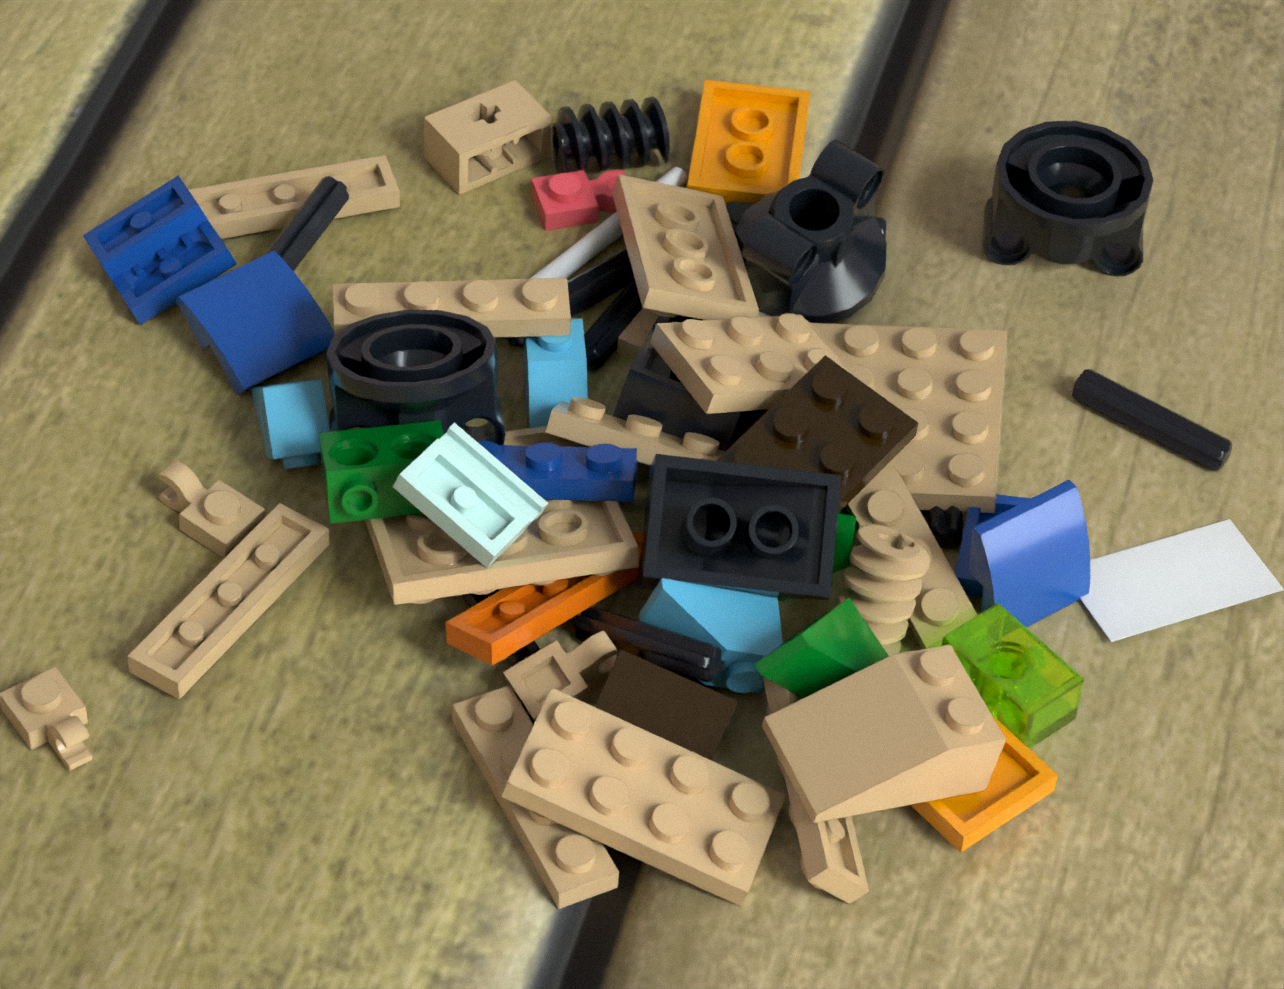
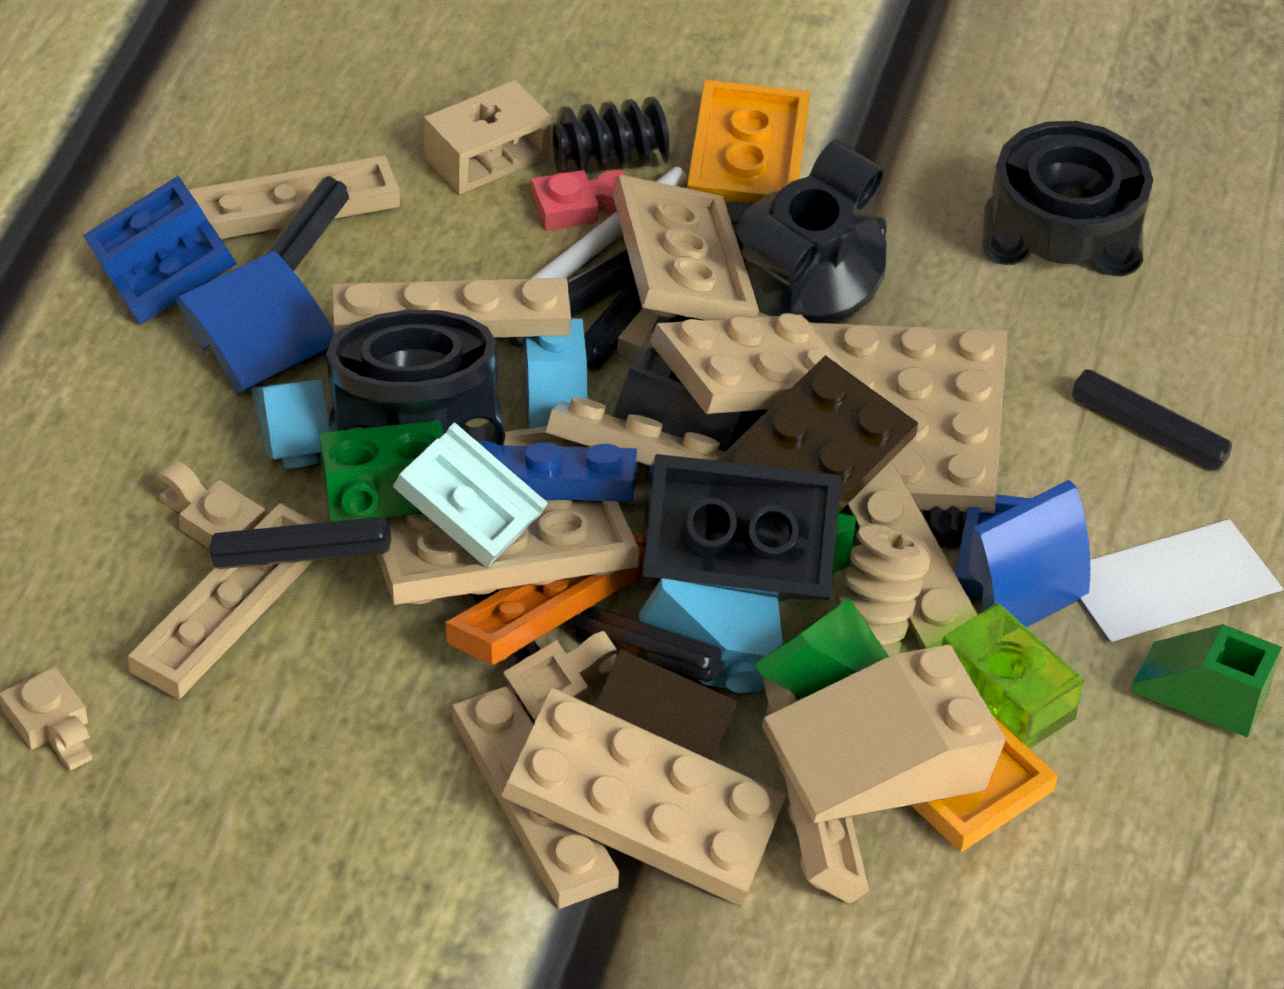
(300, 542): none -> black axle
(1211, 675): none -> green slope

